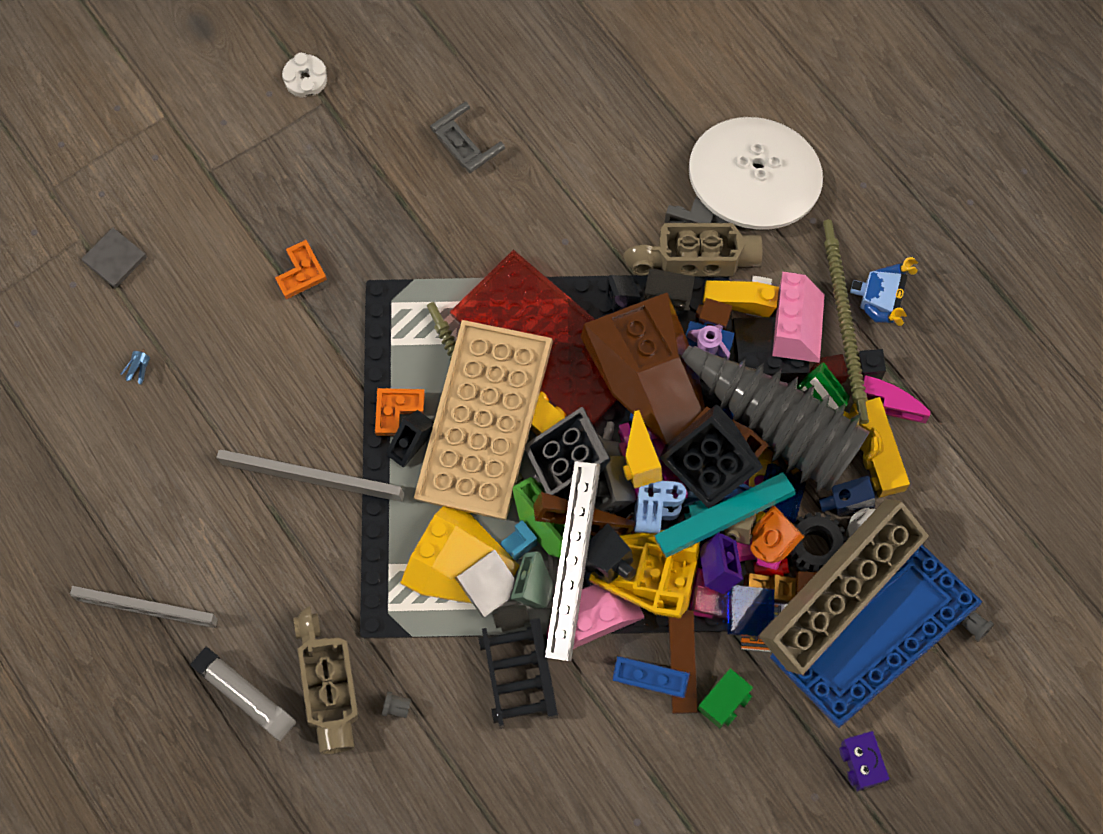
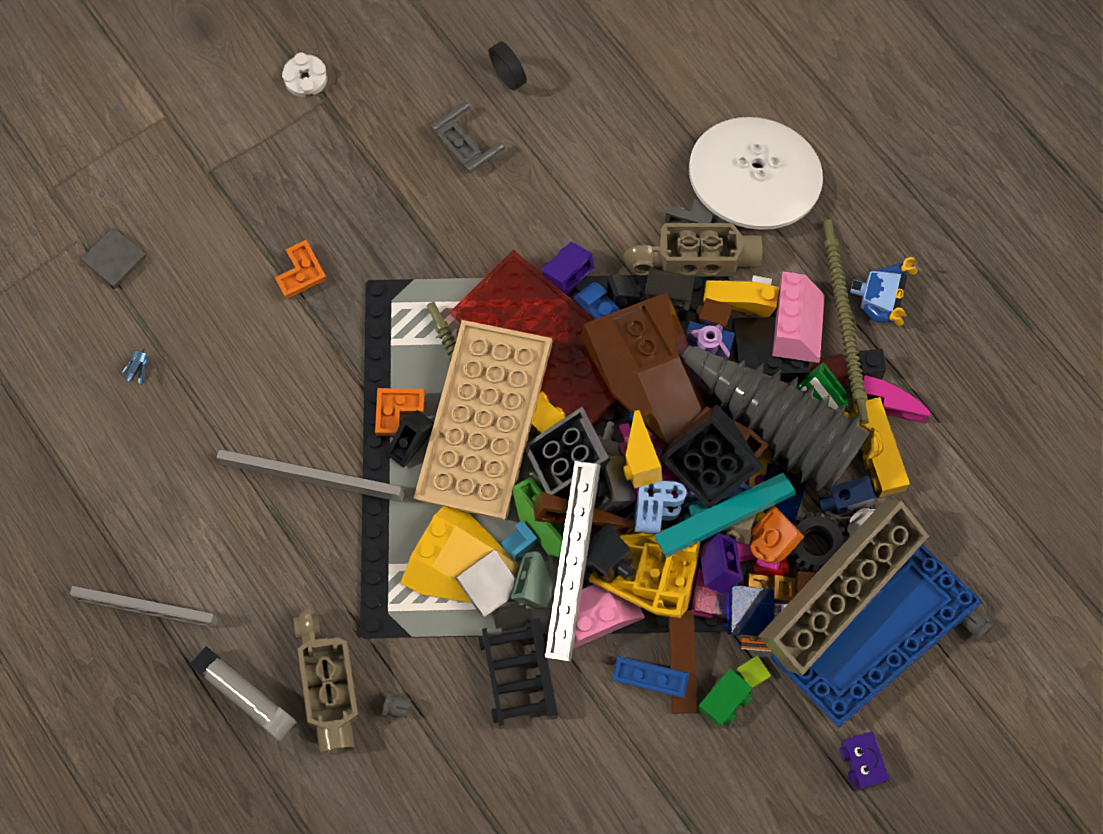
(507, 65): none -> black tyre
(569, 267): none -> dark purple brick
(595, 301): none -> blue brick
(754, 672): none -> lime tile

